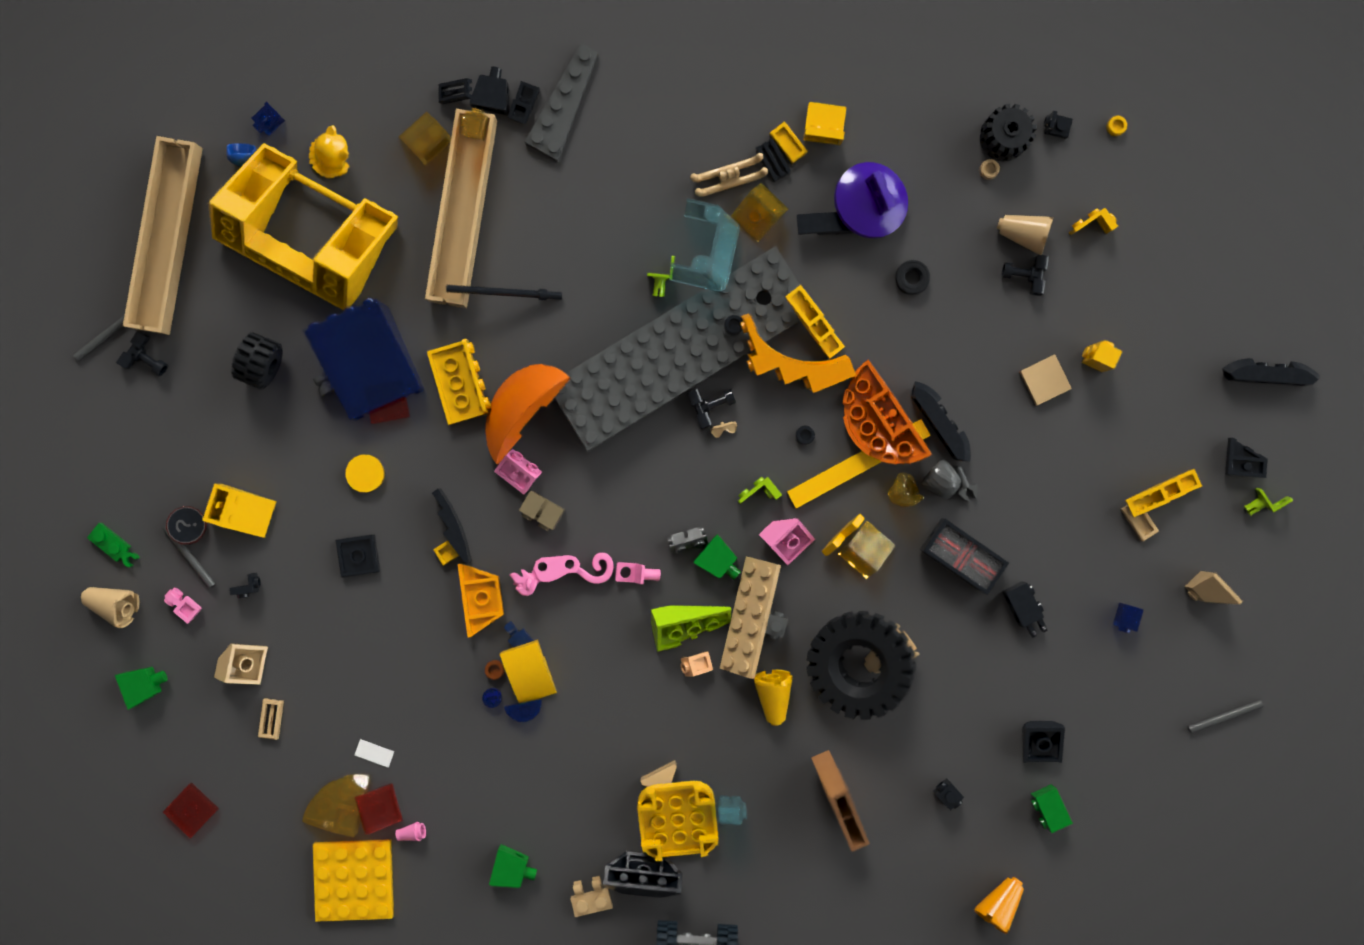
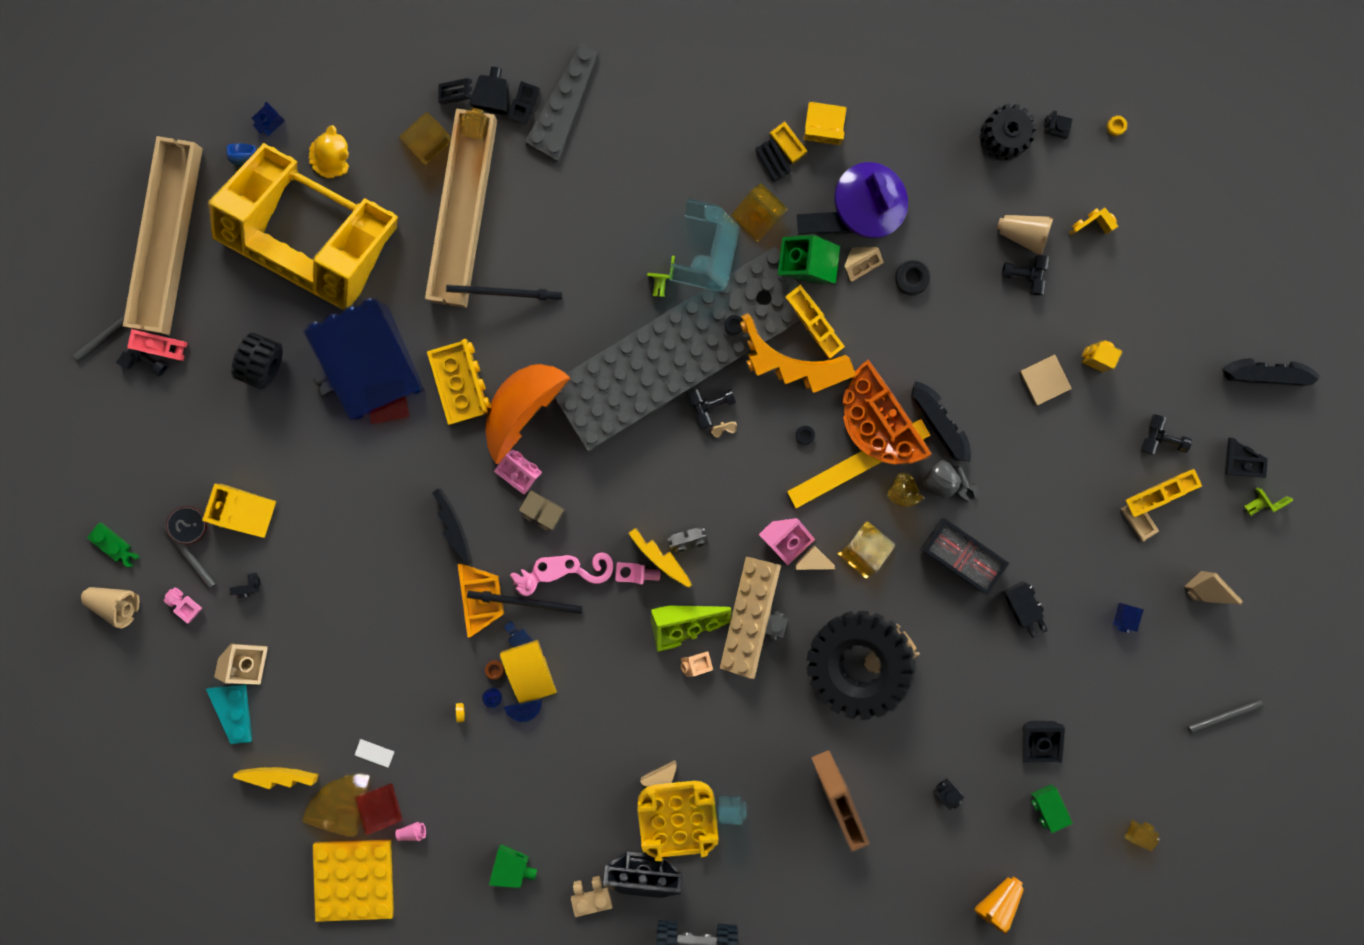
(140, 685): green torso -> none
(156, 344): none -> coral plate
(190, 810): clear red tile -> none
(233, 711): none -> teal wing
(269, 776): none -> yellow slope
(273, 702): tan tile -> none
(357, 555): black tile -> none
(365, 473): yellow tile -> none
(446, 553): yellow tile -> none
(460, 712): none -> yellow tile
(486, 597): none -> black bar
(665, 562): none -> yellow slope
(718, 559): green torso -> none
(729, 176): tan piece -> none
(770, 489): lime bracket -> none
(774, 694): yellow cone -> none
(809, 259): none -> green slope
(814, 560): none -> tan slope
(836, 541): yellow tile -> none
(862, 261): none -> tan slope
(989, 169): tan tile -> none
(1143, 835): none -> clear yellow brick
(1158, 436): none -> black bar

